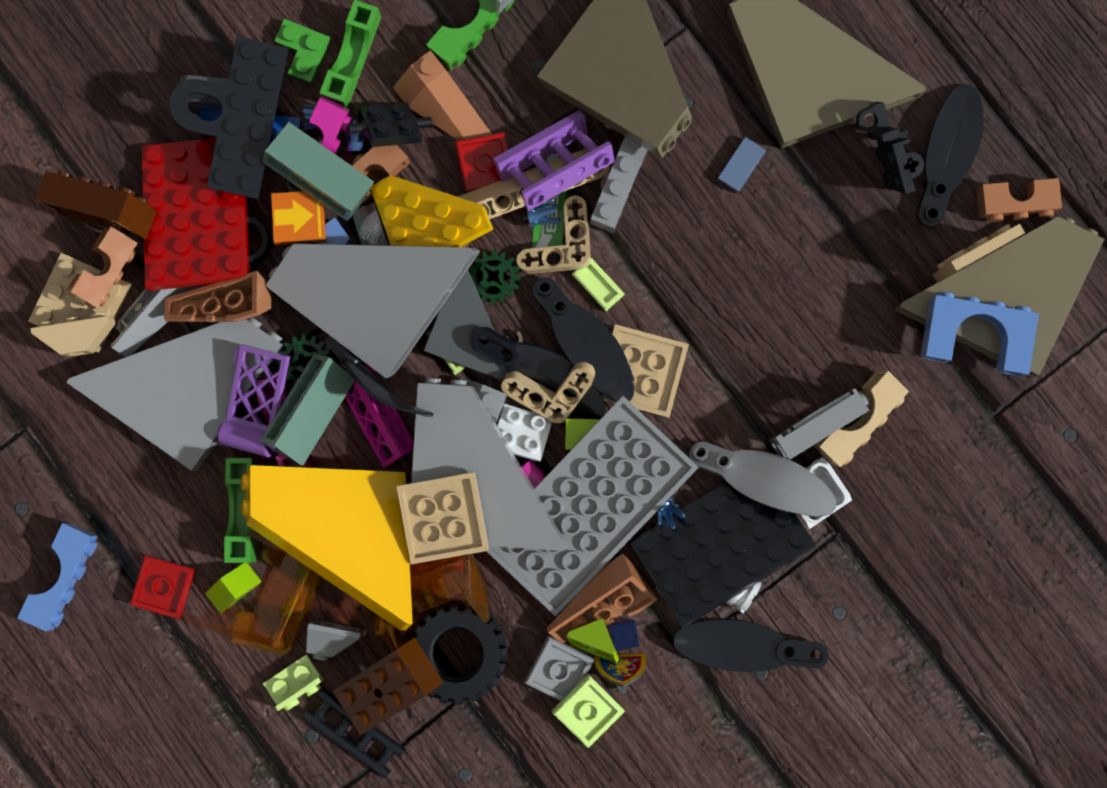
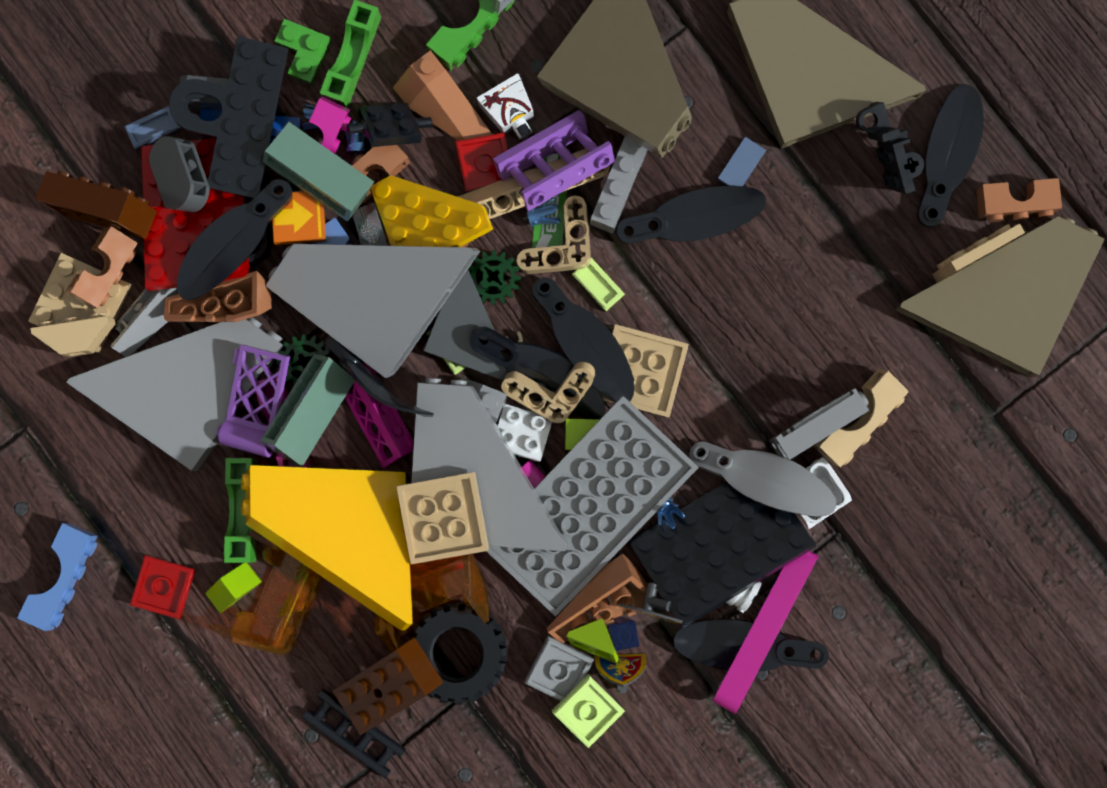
(151, 128): none -> sand blue tile
(179, 174): none -> dark grey brick
(229, 242): none -> black plant
(293, 682): yellowish green bracket -> none
(329, 639): light grey slope -> none
(508, 107): none -> torso
(652, 602): none -> dark grey shield
(696, 215): none -> black plant
(764, 632): none -> dark pink beam
(1015, 327): medium blue arch -> none

